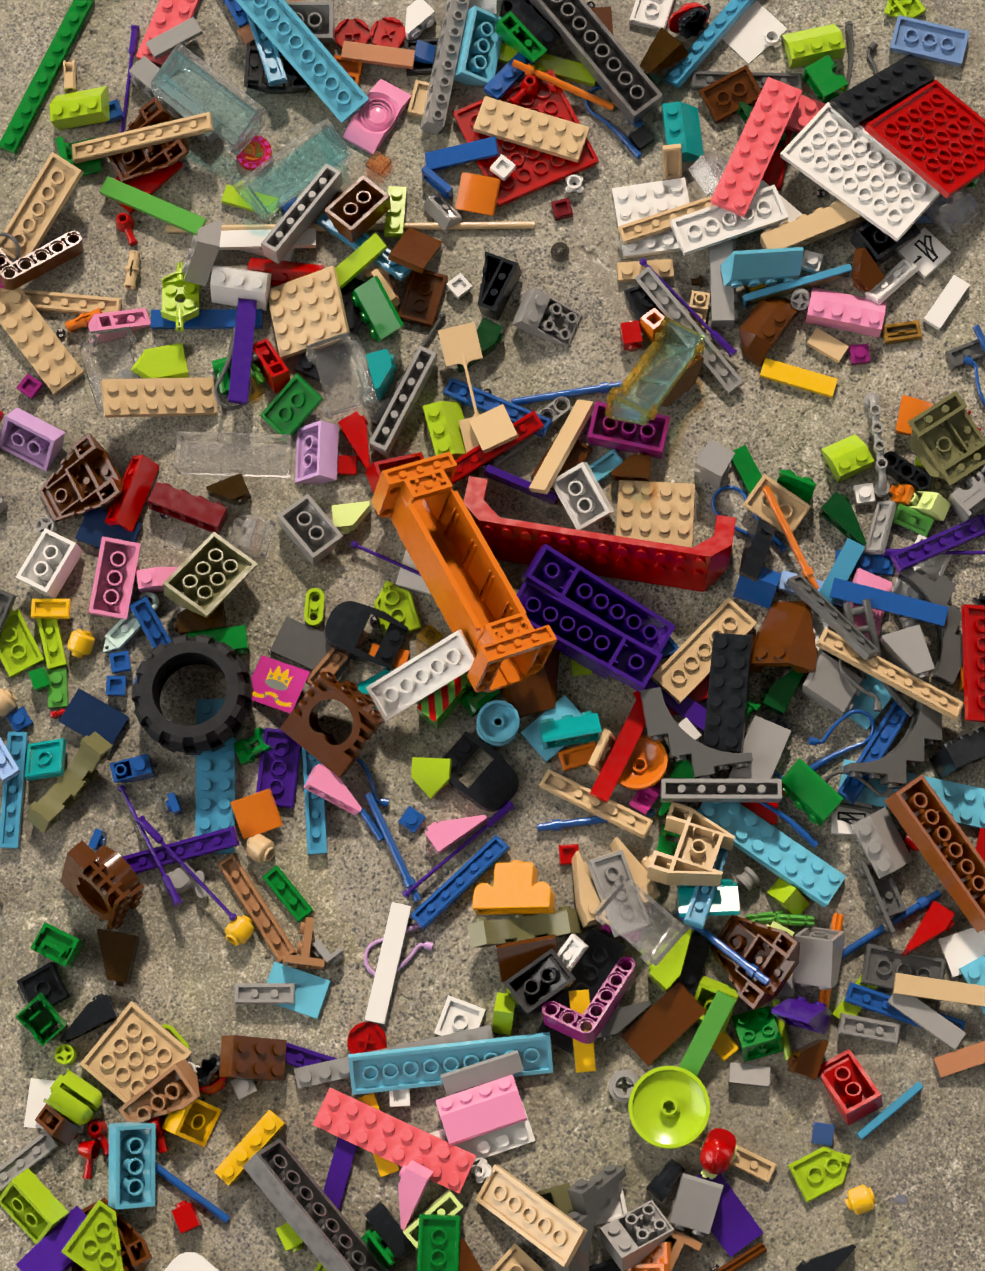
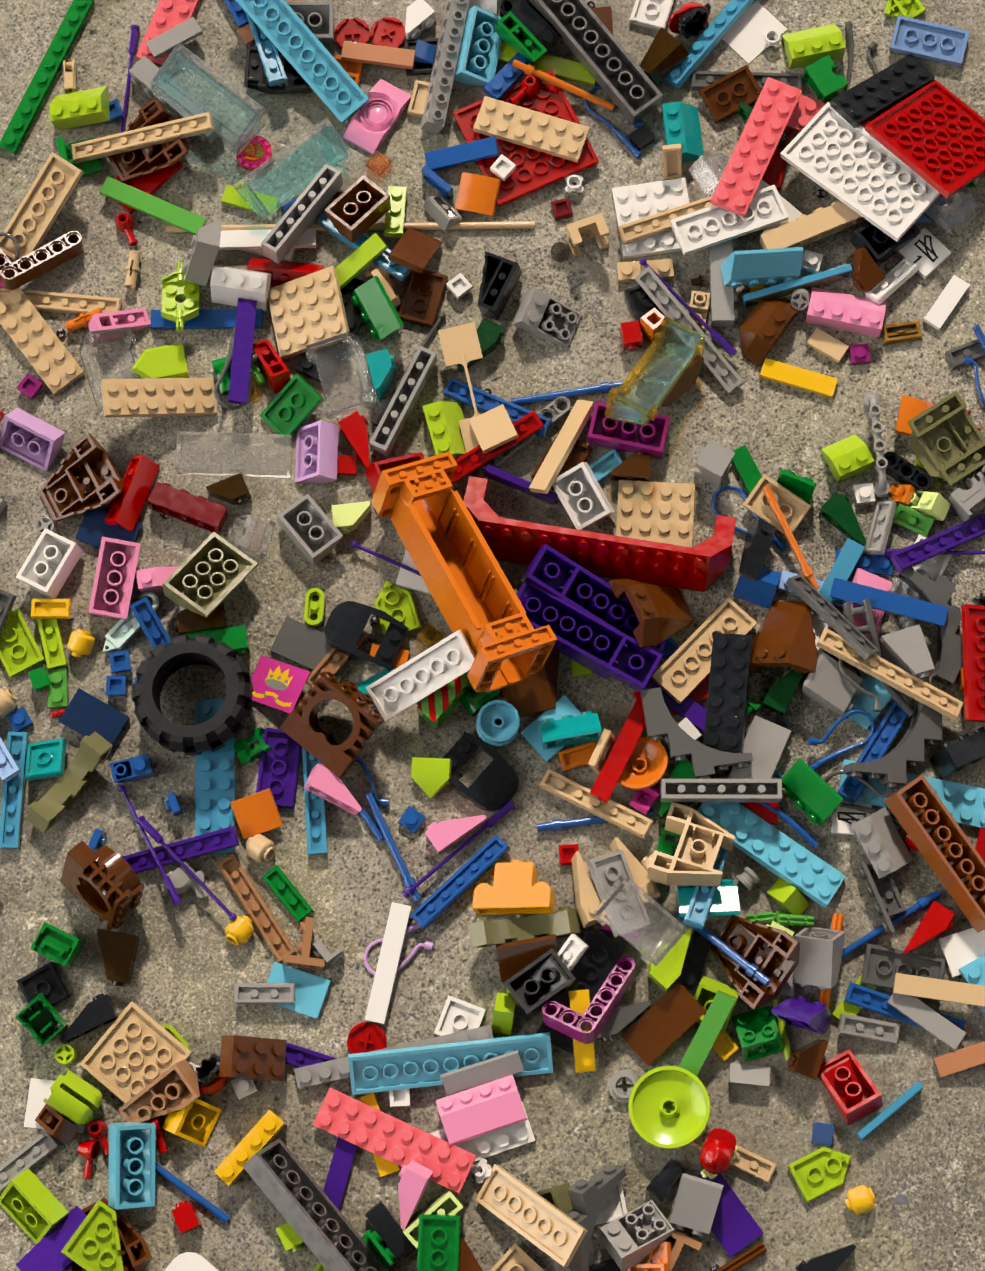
(586, 229): none -> tan panel
(657, 607): none -> reddish brown wedge

